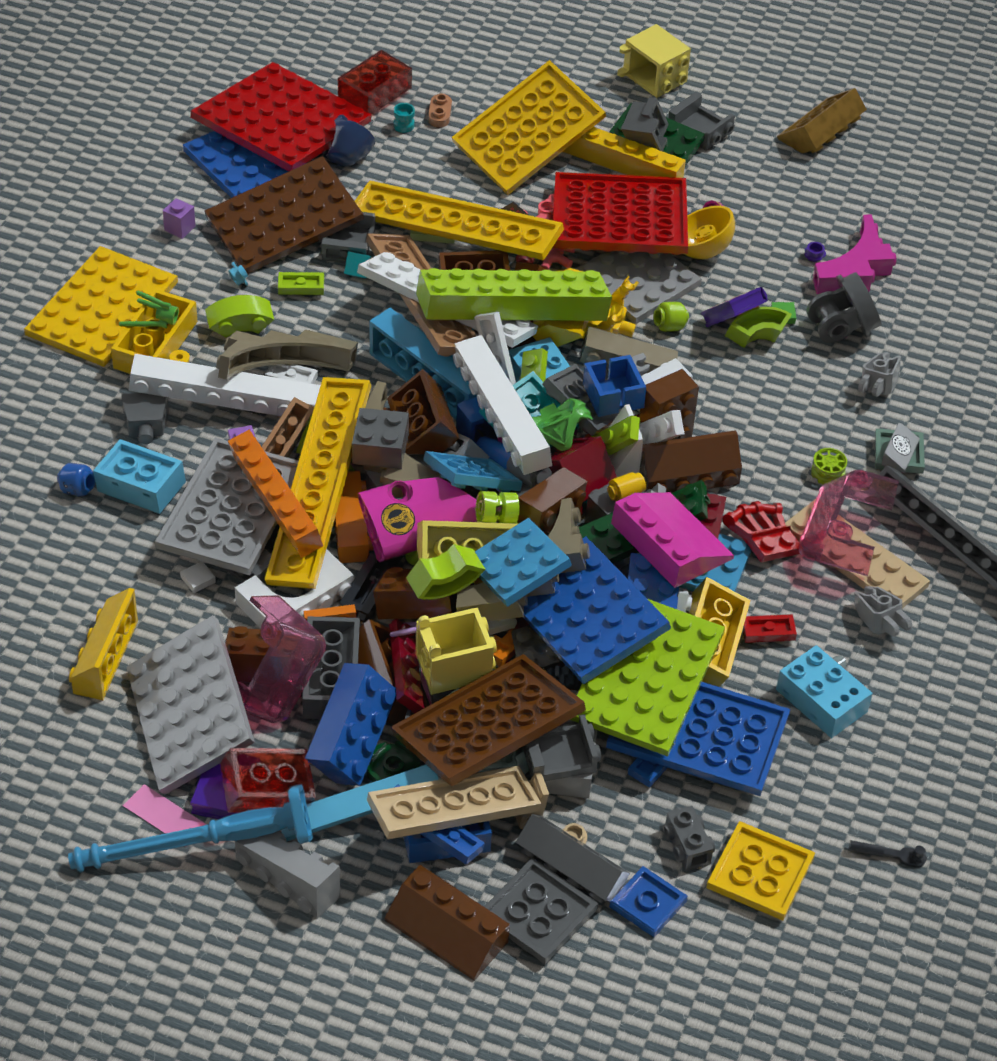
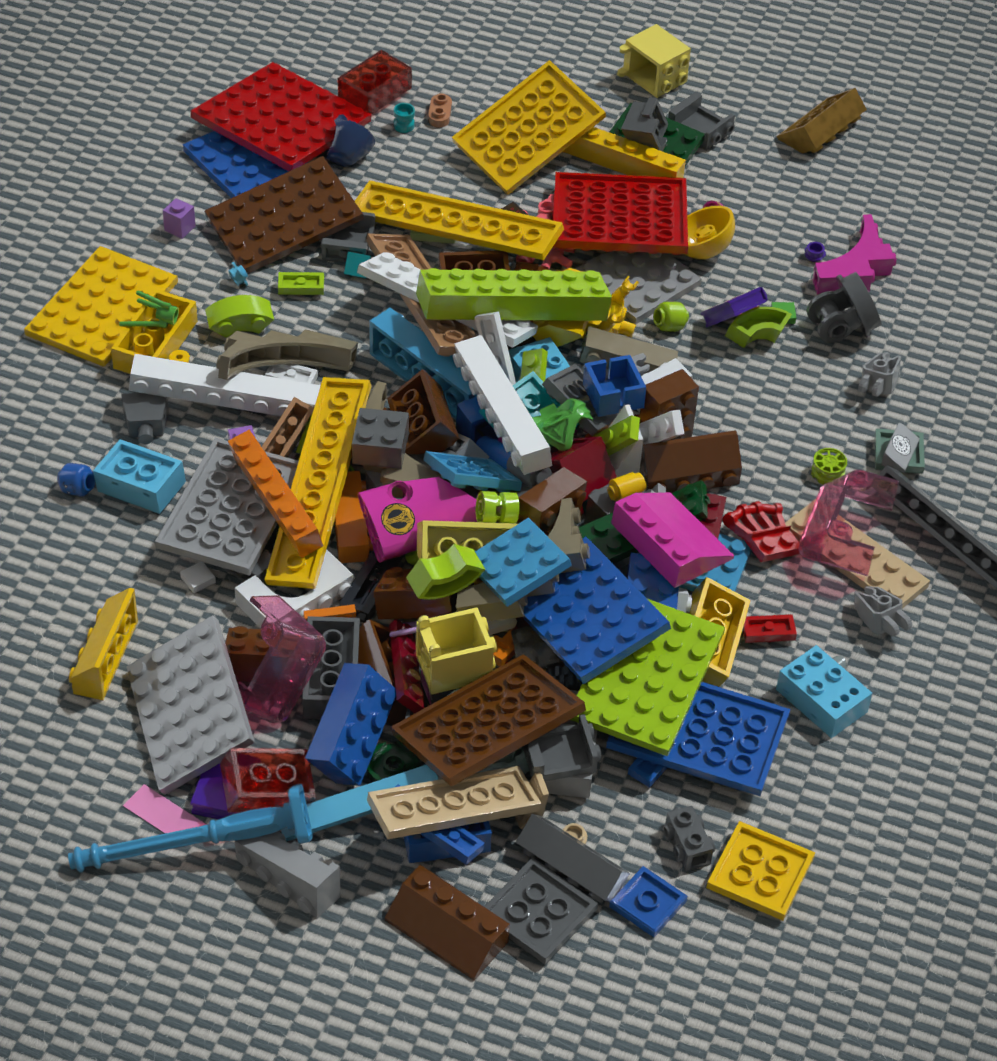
(907, 856): black piece -> none

